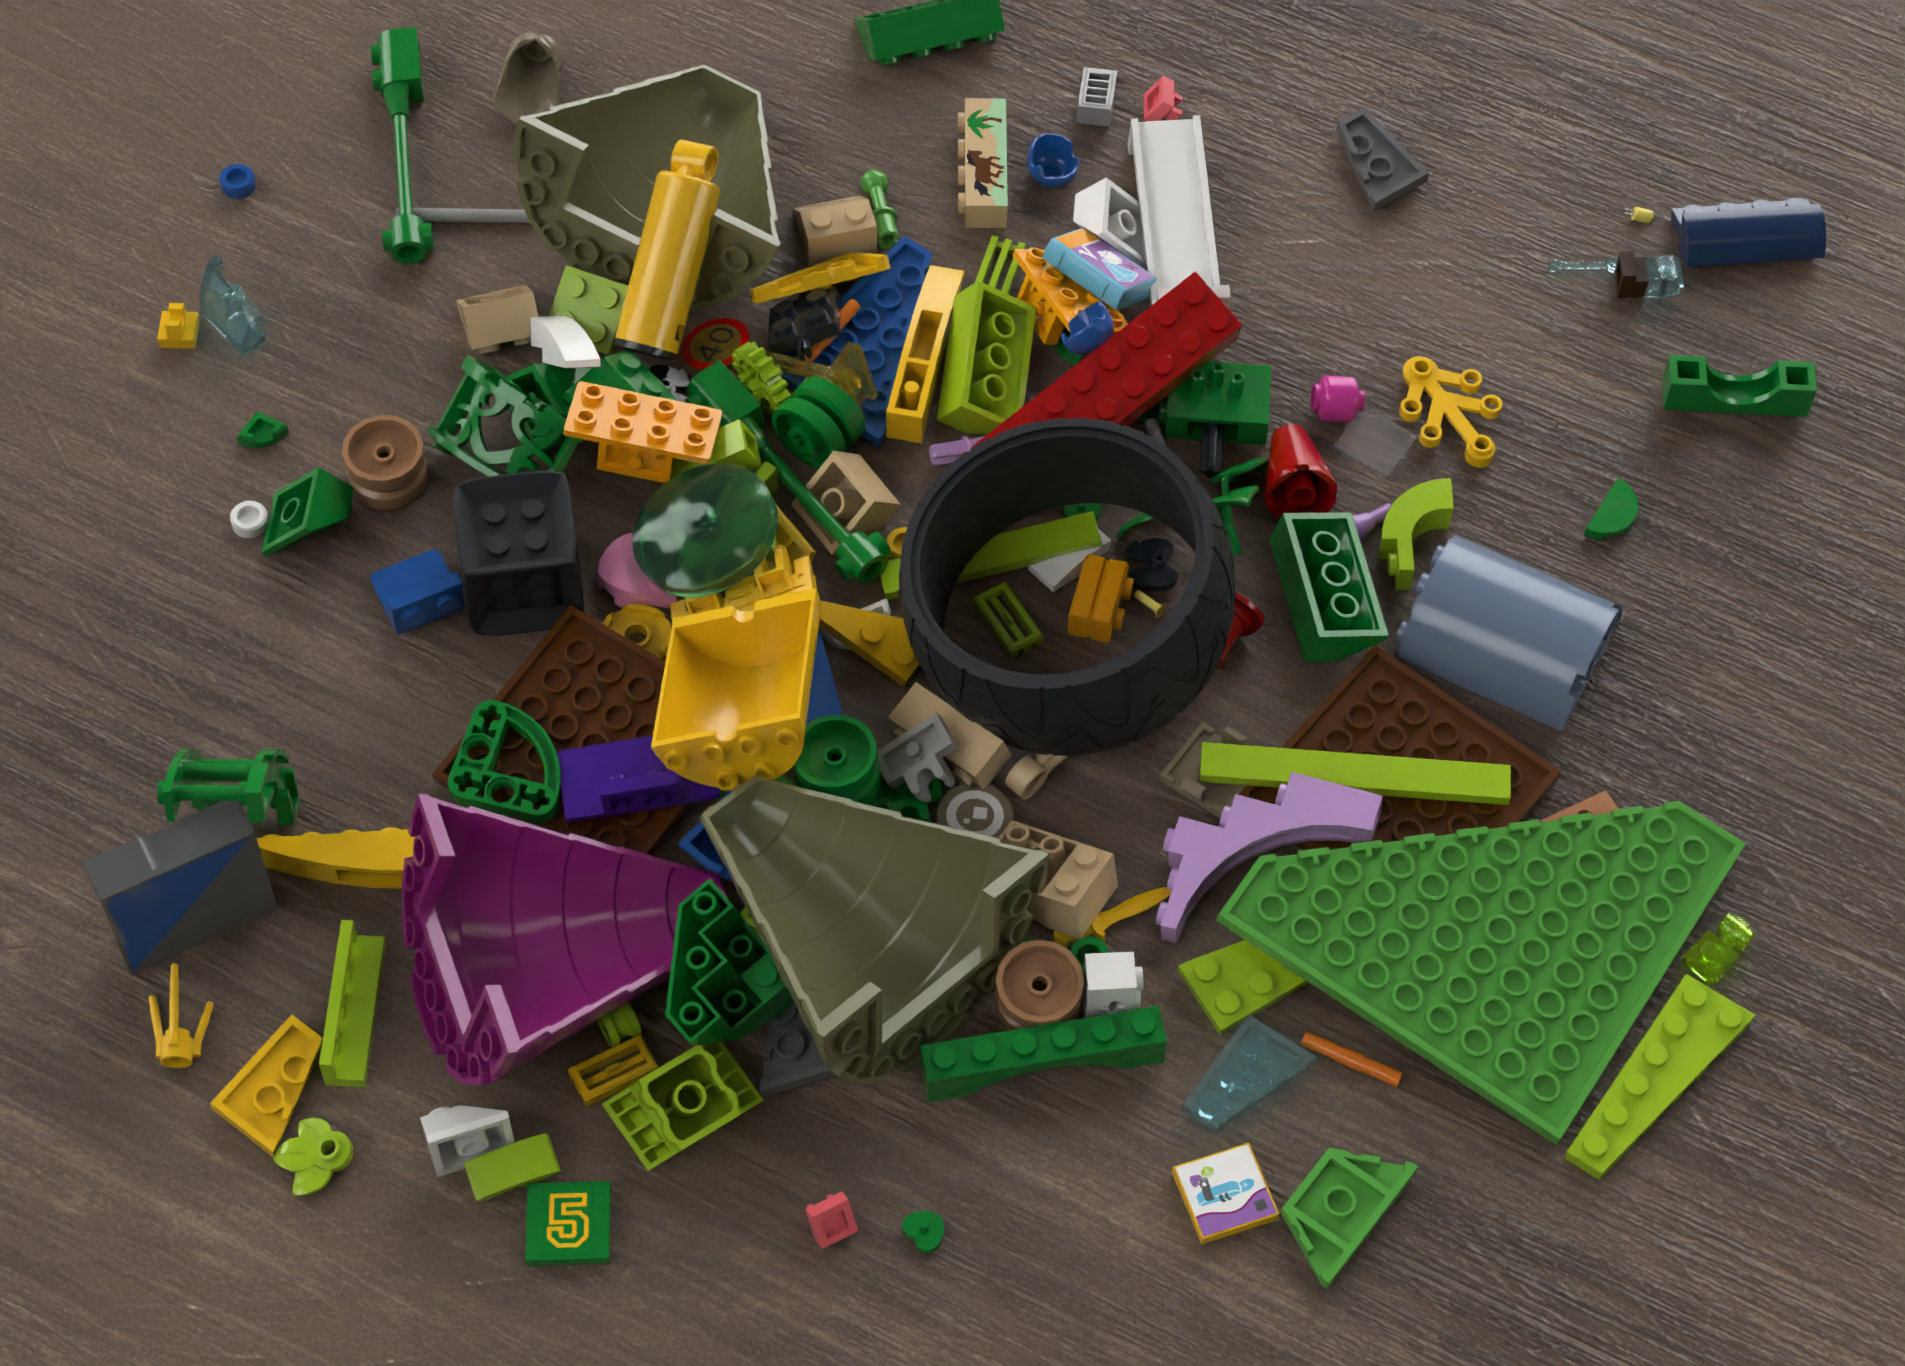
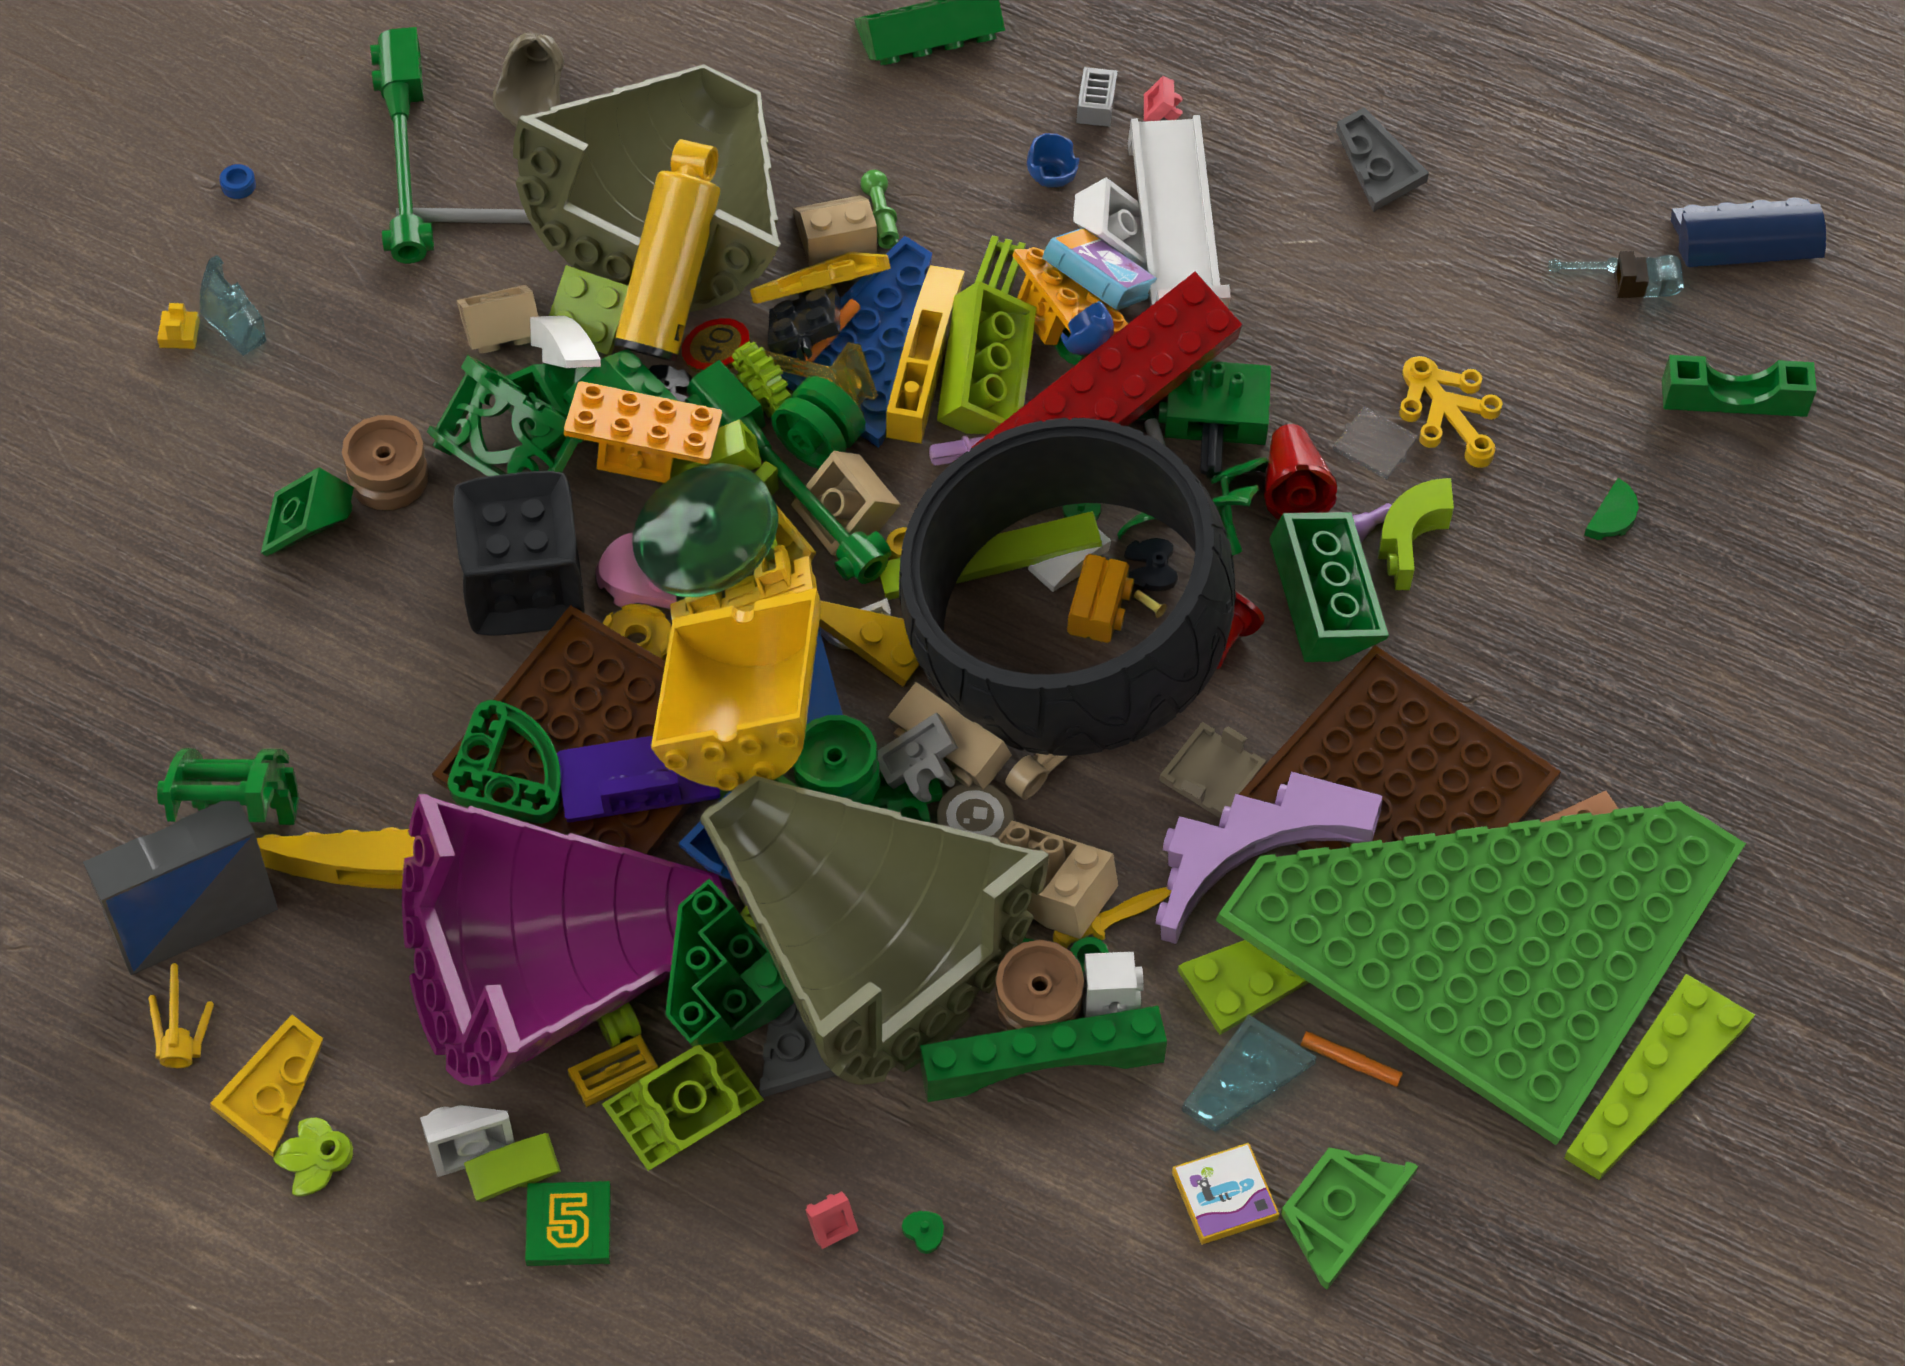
(249, 519): white tile -> none
(262, 431): green tile -> none
(352, 1007): lime fence -> none
(418, 591): blue bracket -> none
(984, 163): brick -> none
(1022, 643): lime tile -> none
(1337, 399): dark pink head -> none
(1366, 772): lime tile -> none
(1506, 631): sand blue cylinder -> none
(1640, 214): light yellow piece -> none
(1715, 956): clear neon green plate -> none

